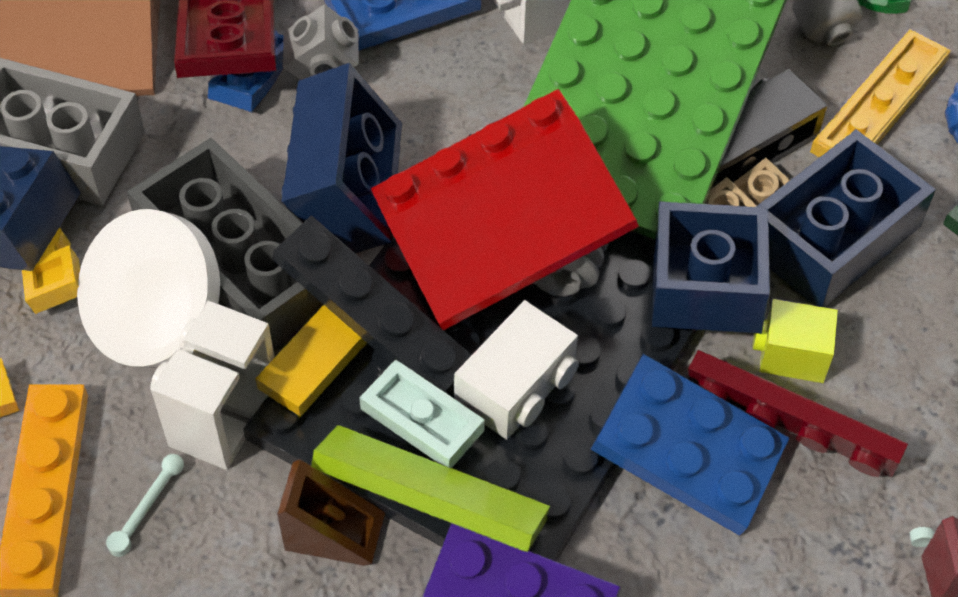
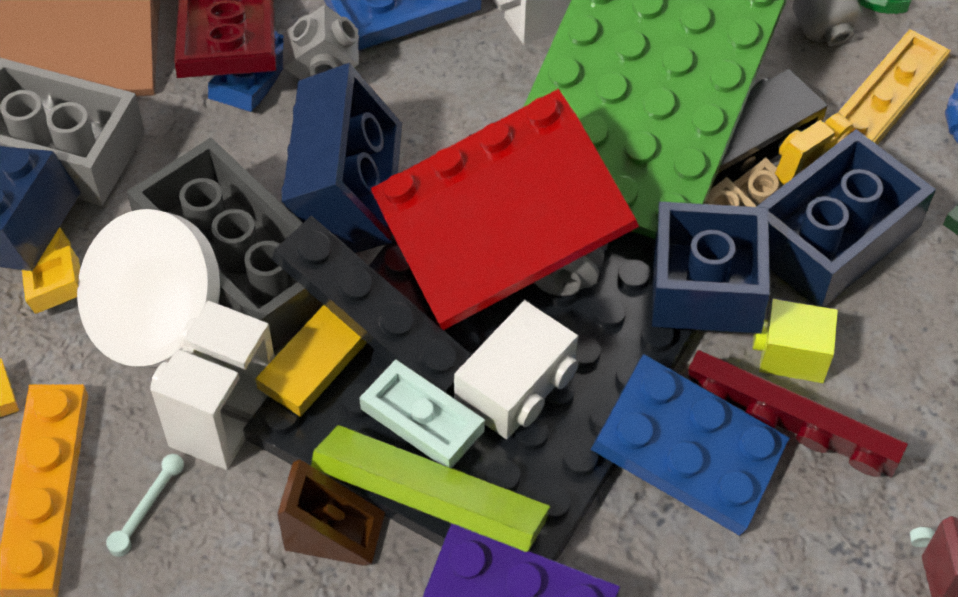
(805, 147): none -> yellow plate

